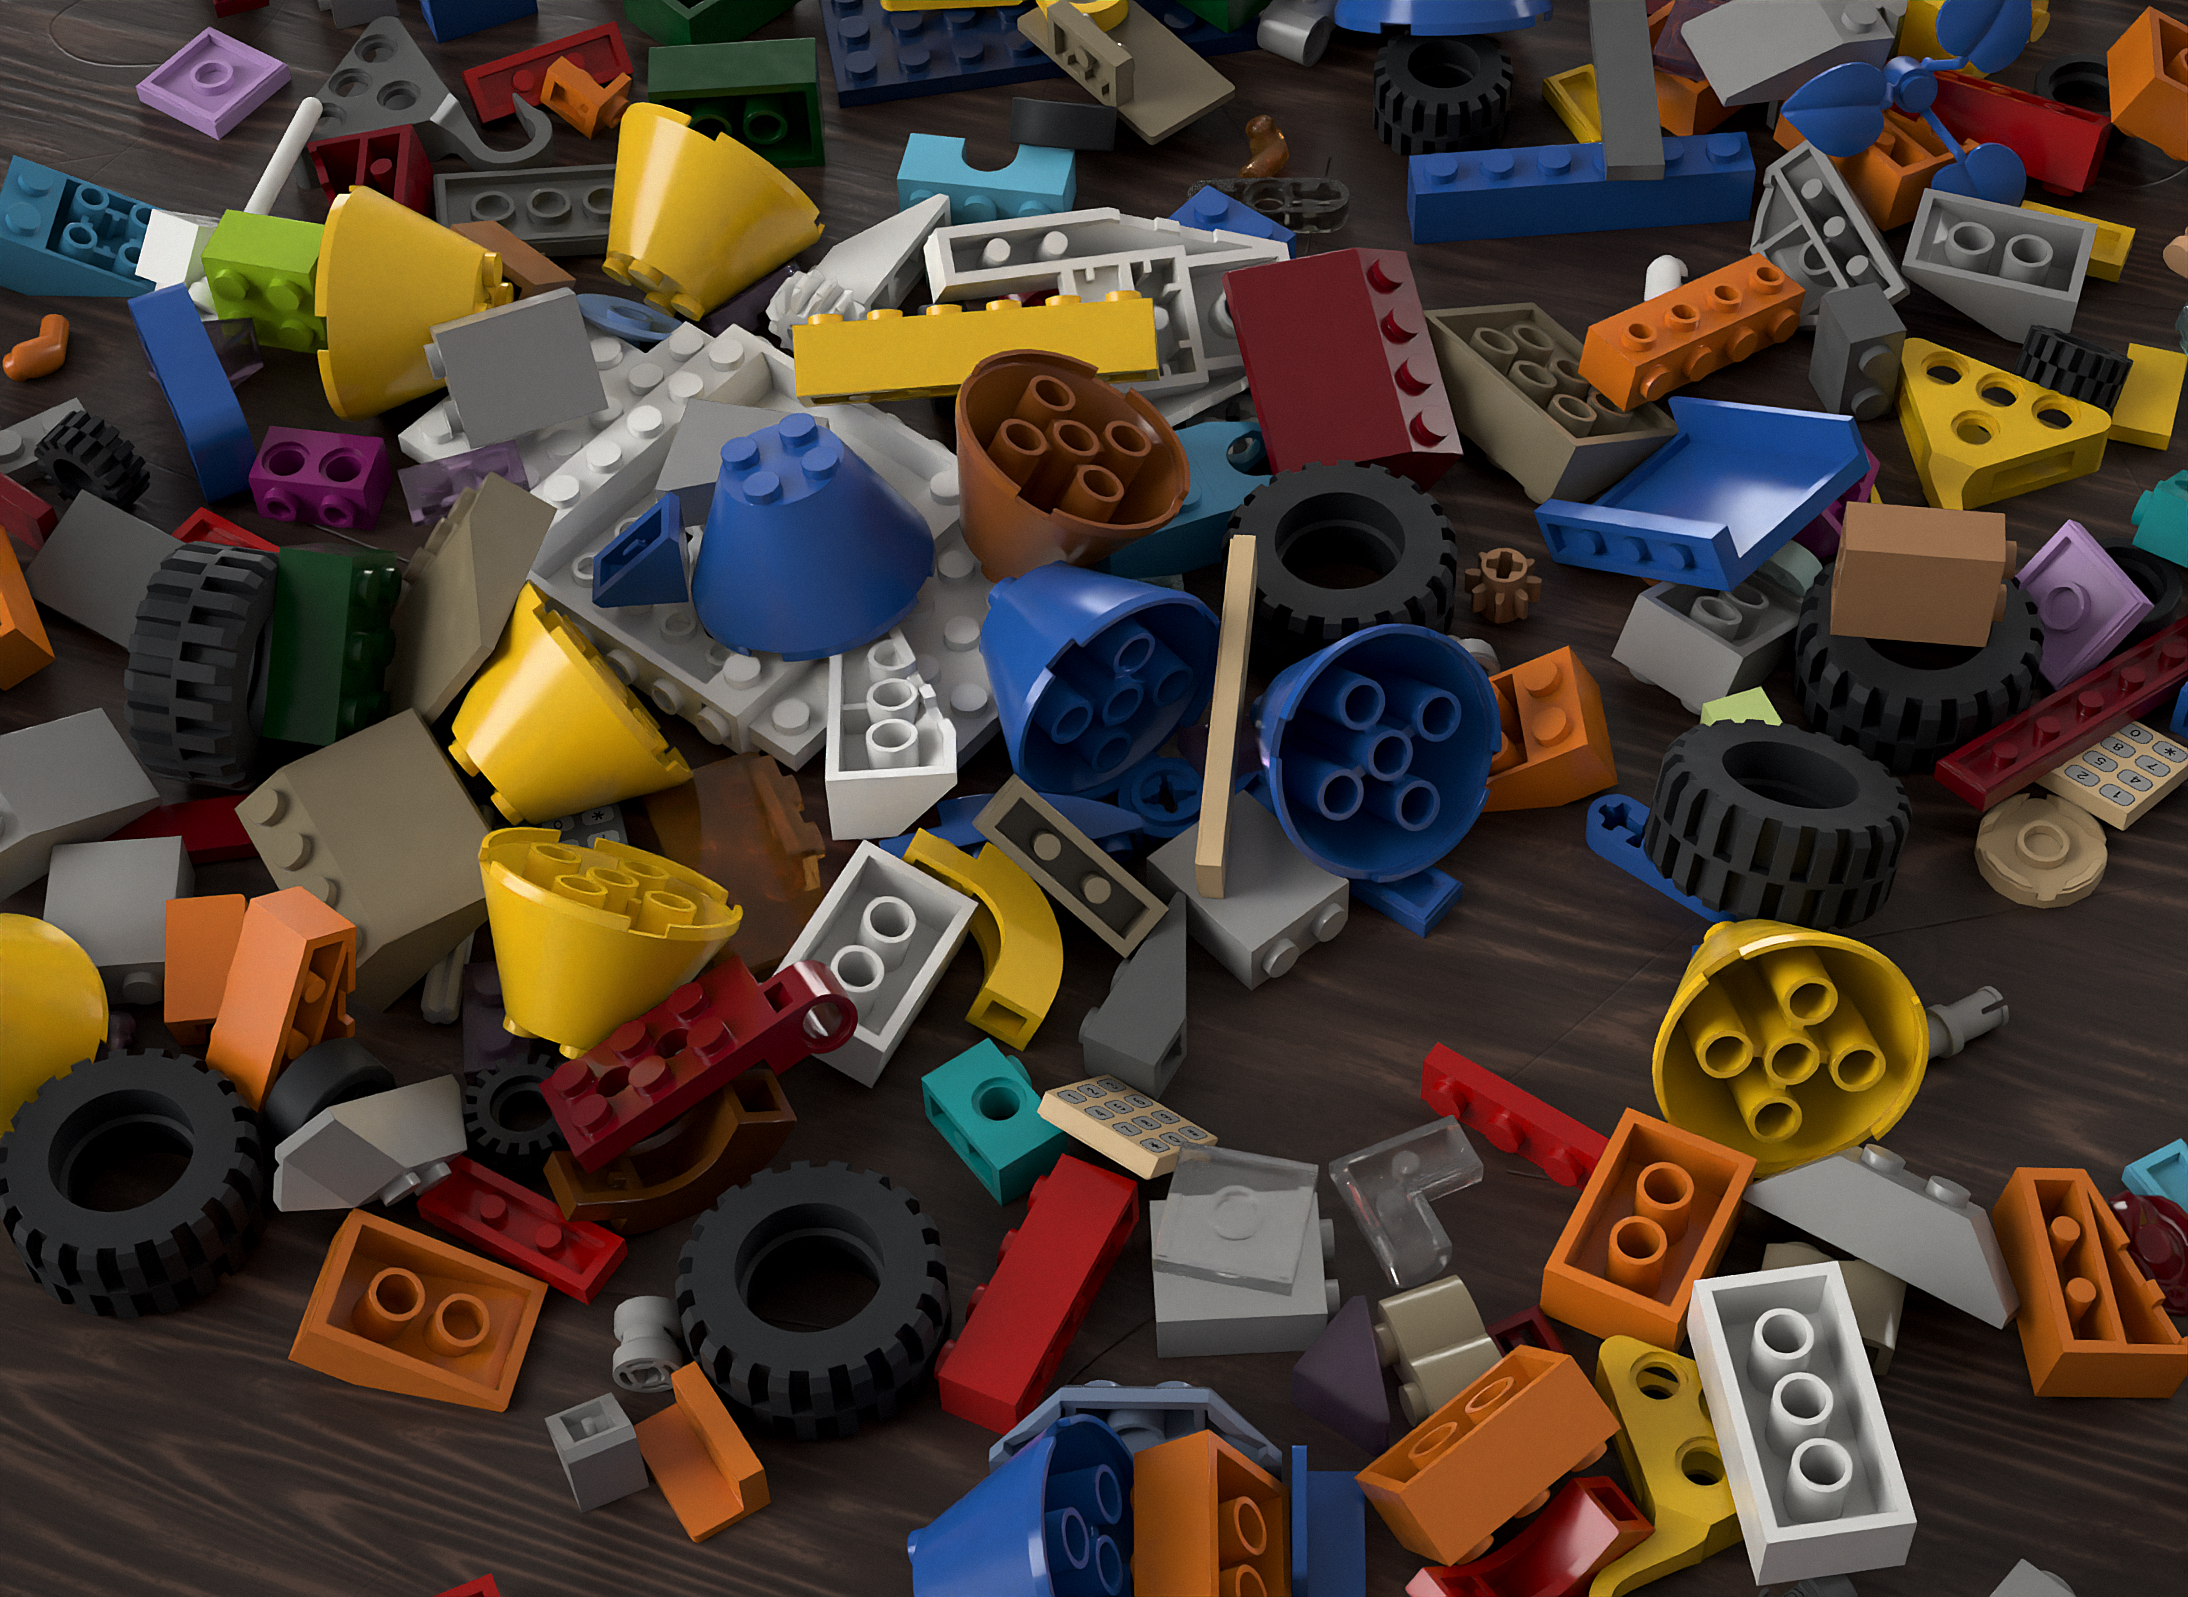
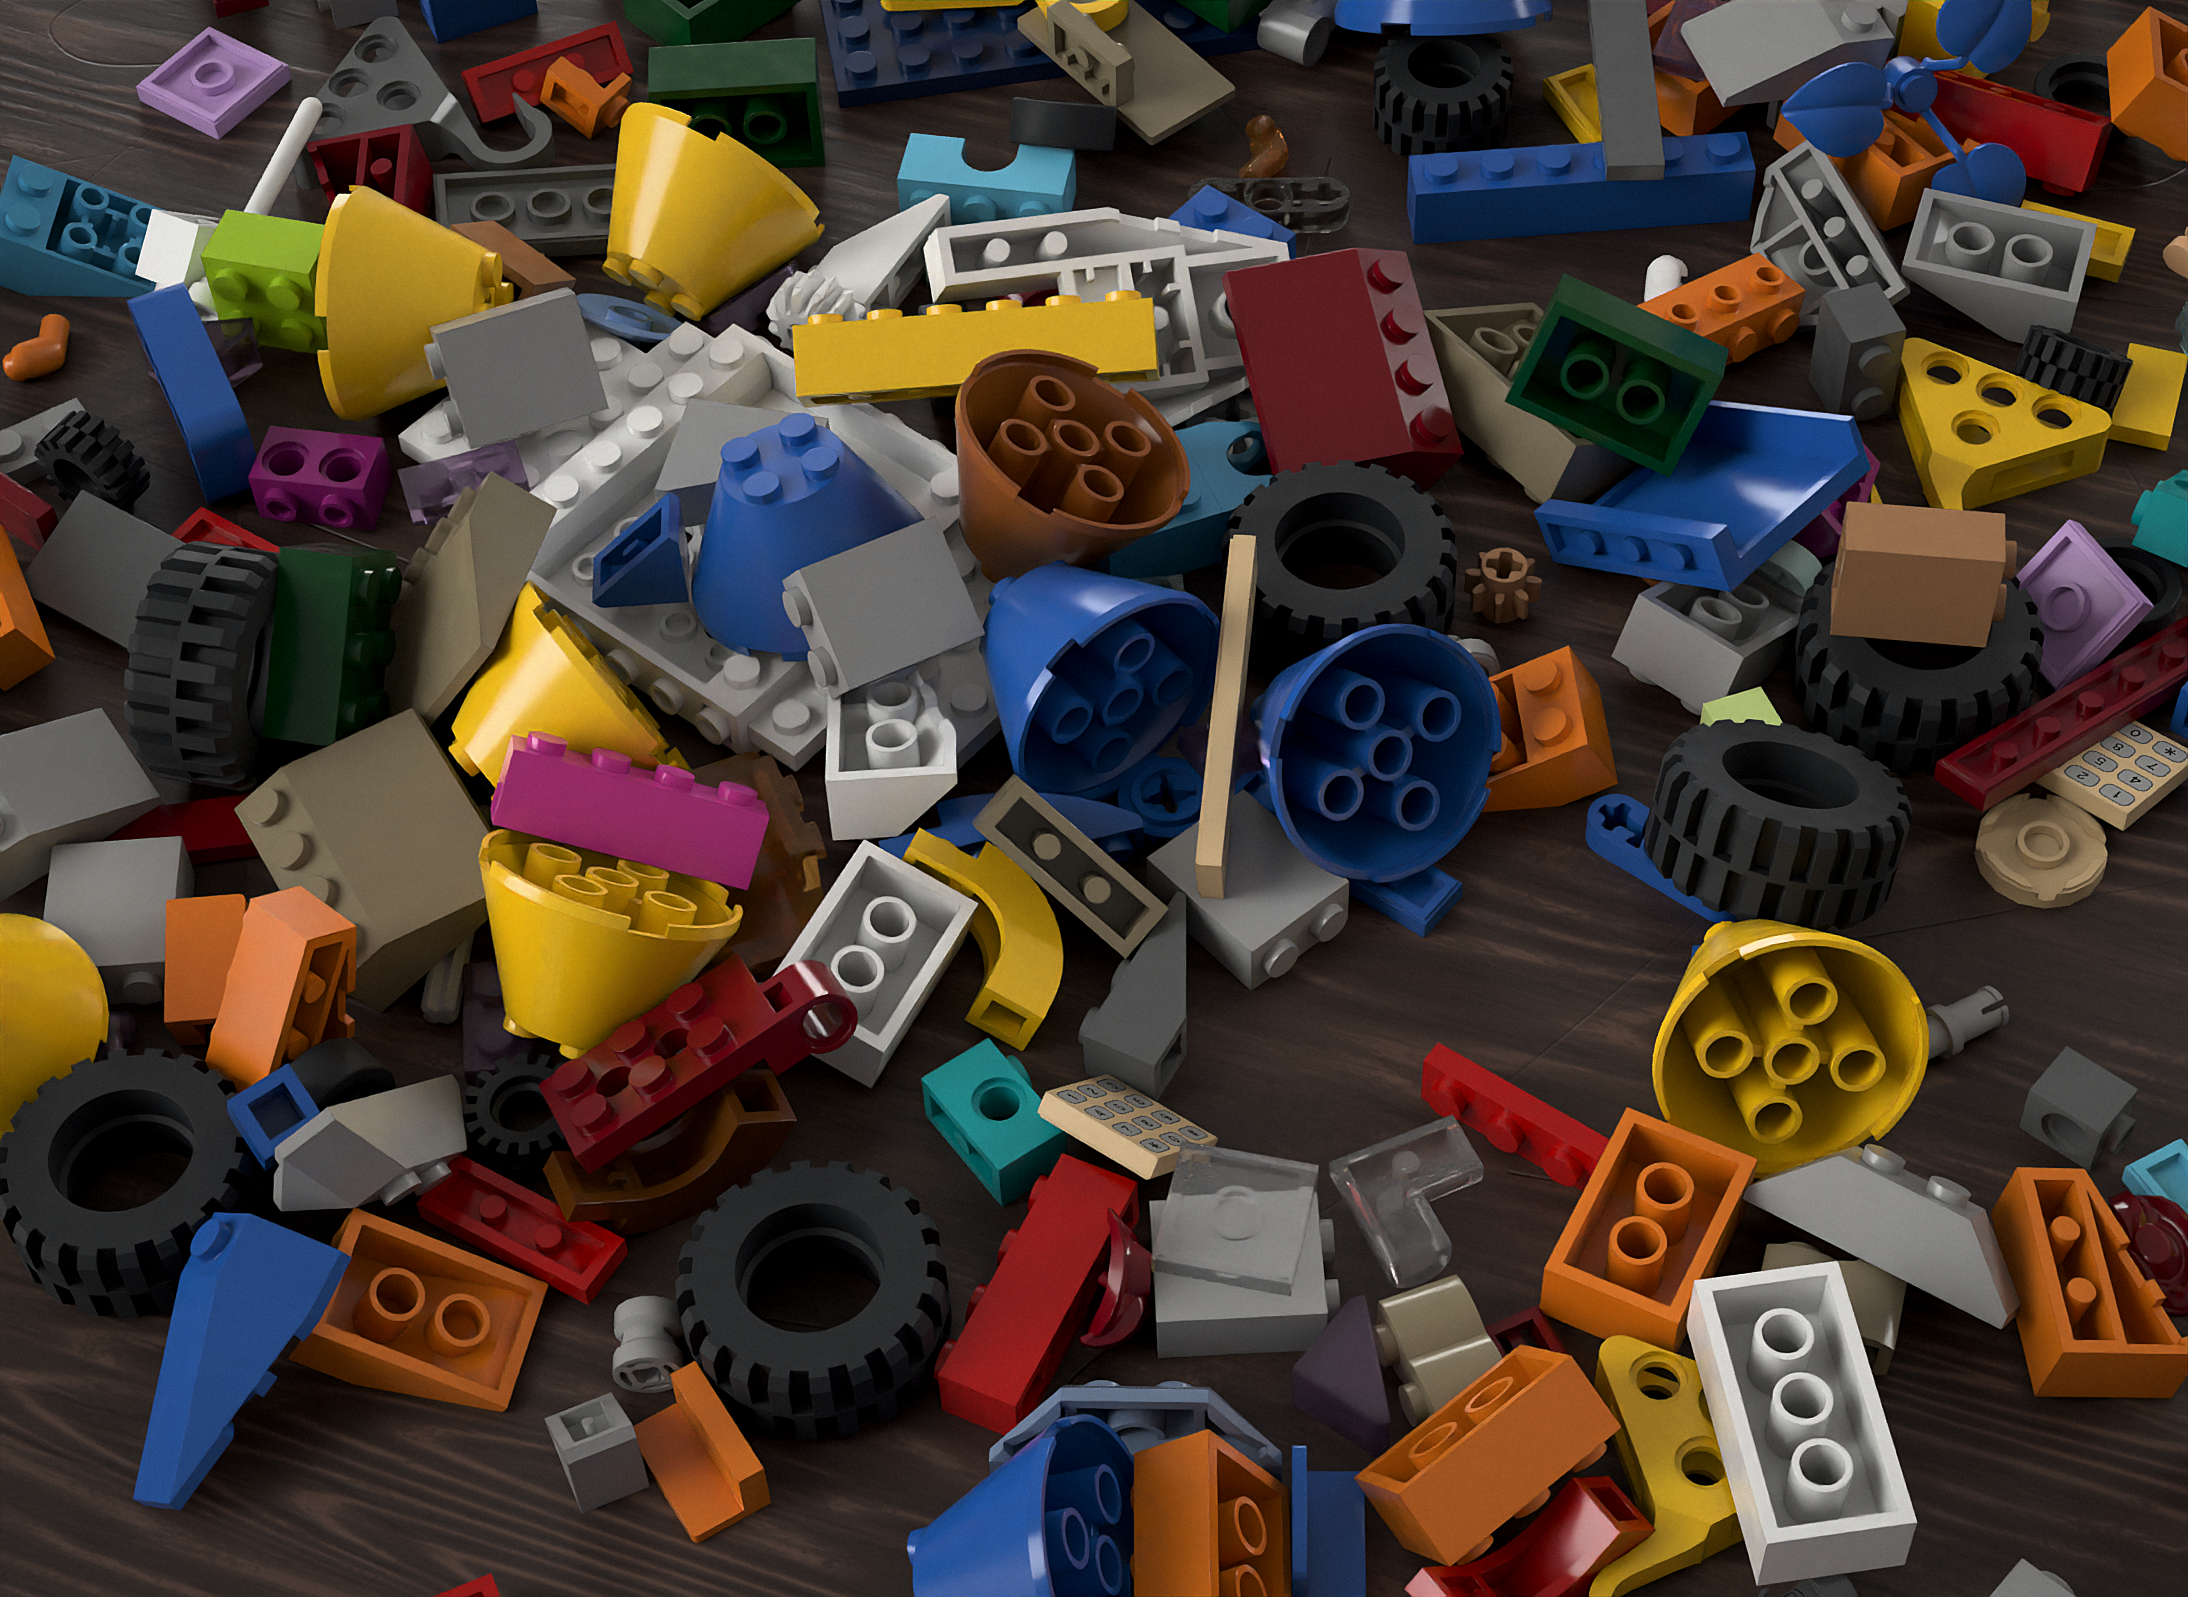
(231, 1318): none -> blue wedge
(271, 1112): none -> blue brick
(630, 810): none -> dark pink brick
(881, 607): none -> light grey brick
(1127, 1289): none -> dark red hat
(1617, 375): none -> dark green brick
(2080, 1109): none -> dark grey brick

